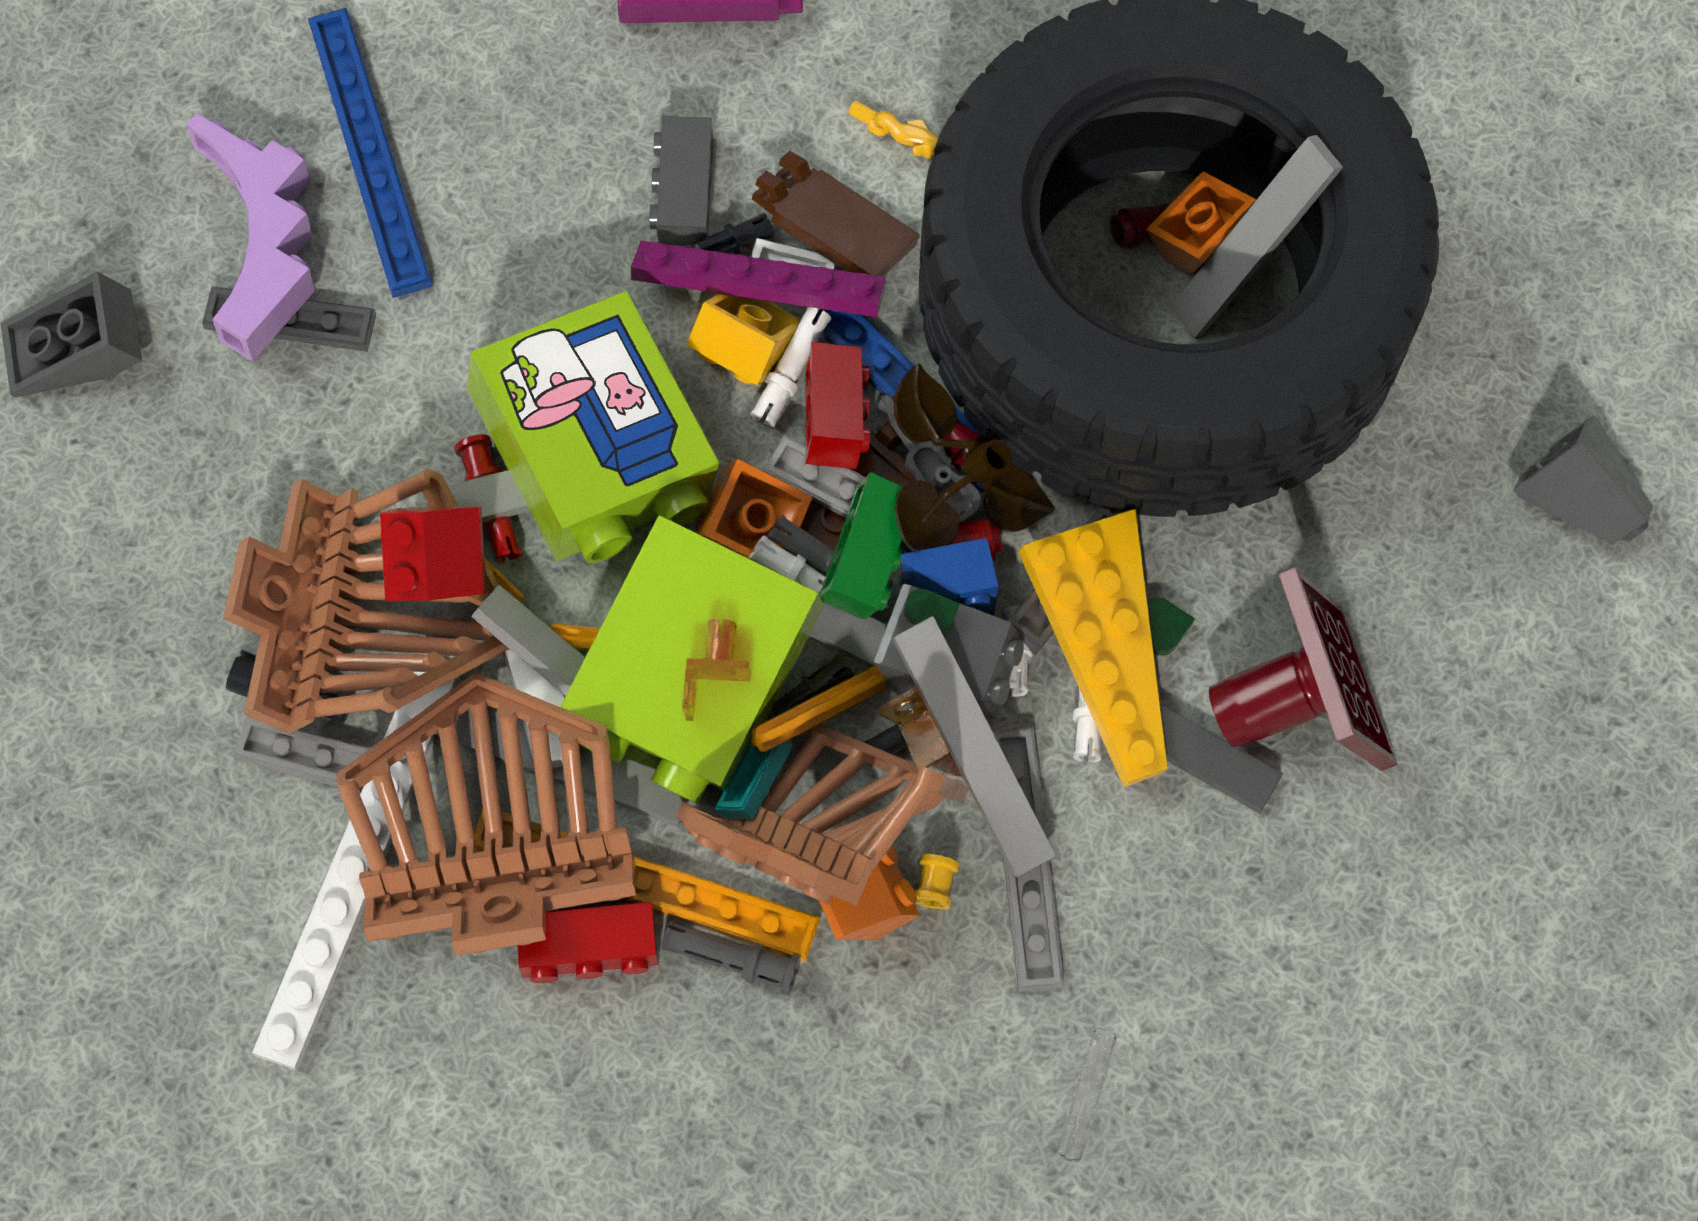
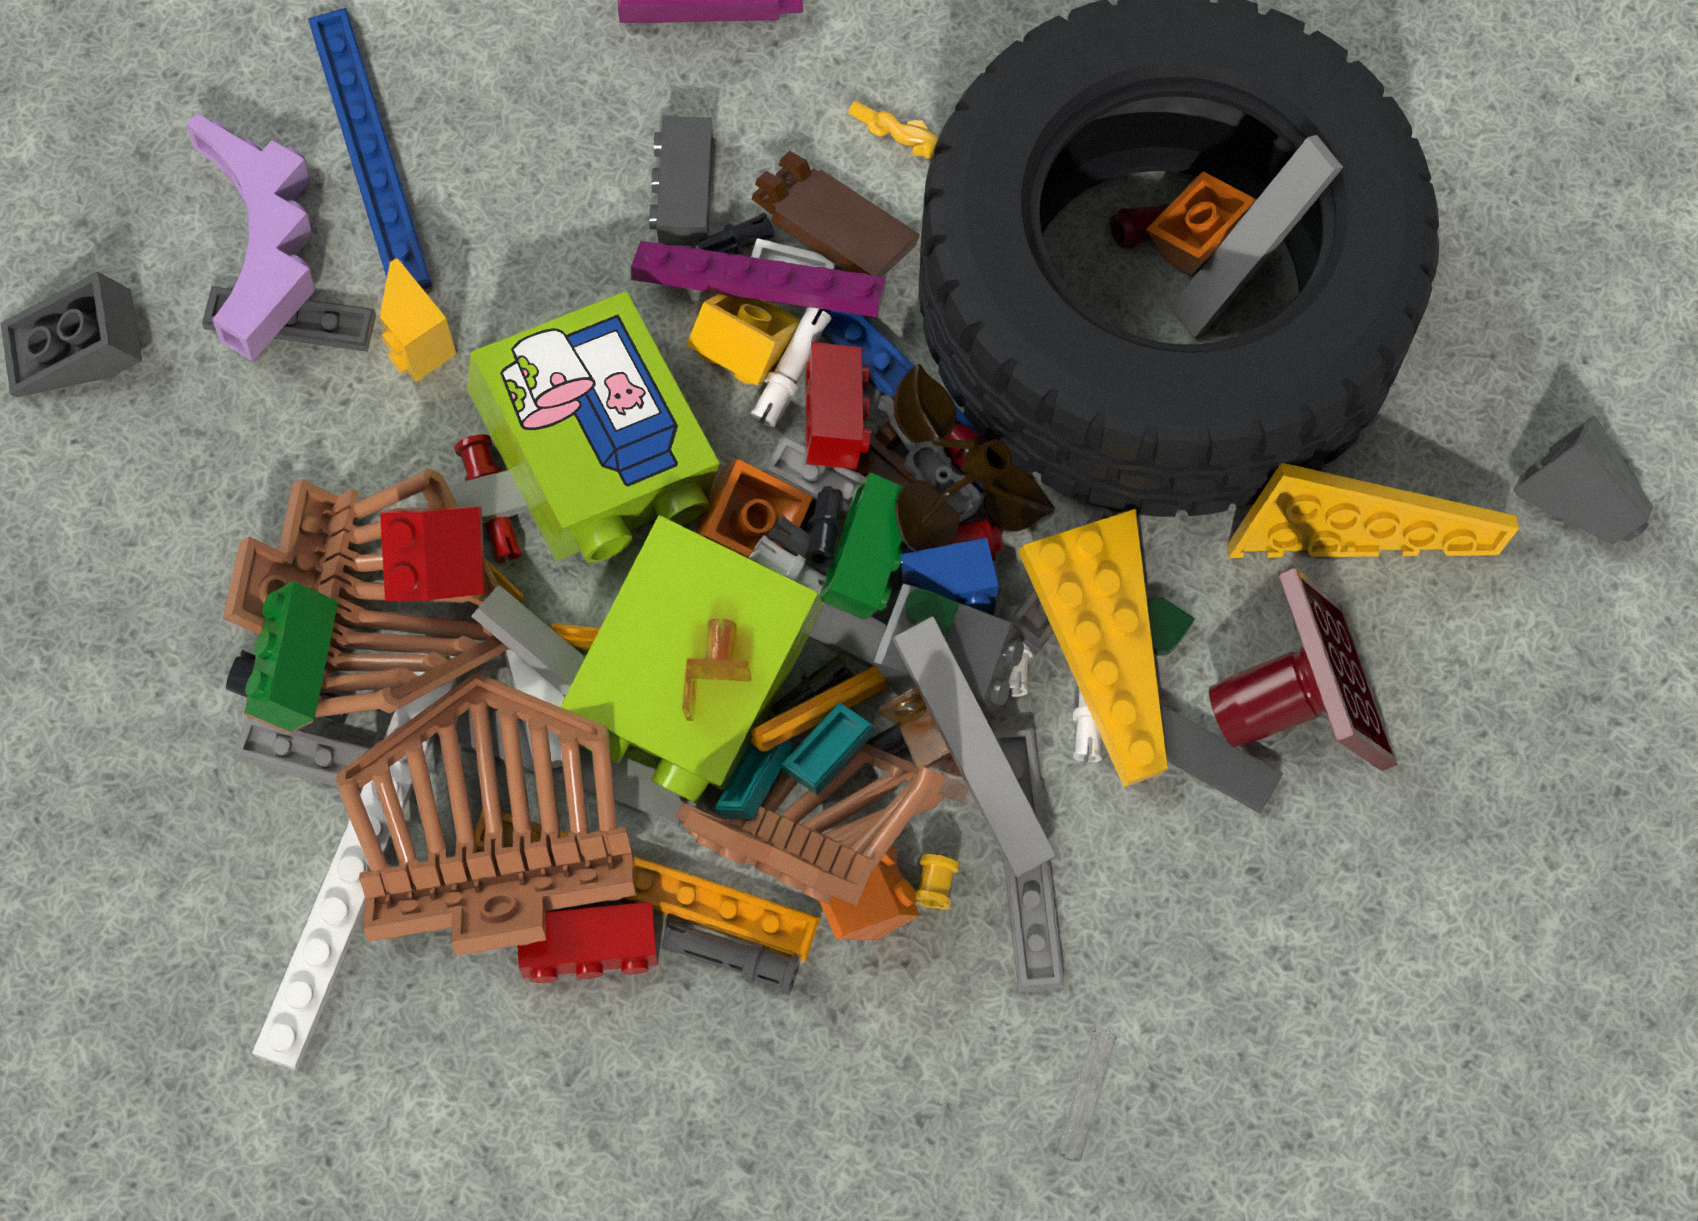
(290, 656): none -> green brick
(413, 325): none -> yellow slope
(824, 527): none -> black axle
(828, 748): none -> teal tile
(1359, 518): none -> yellow wing

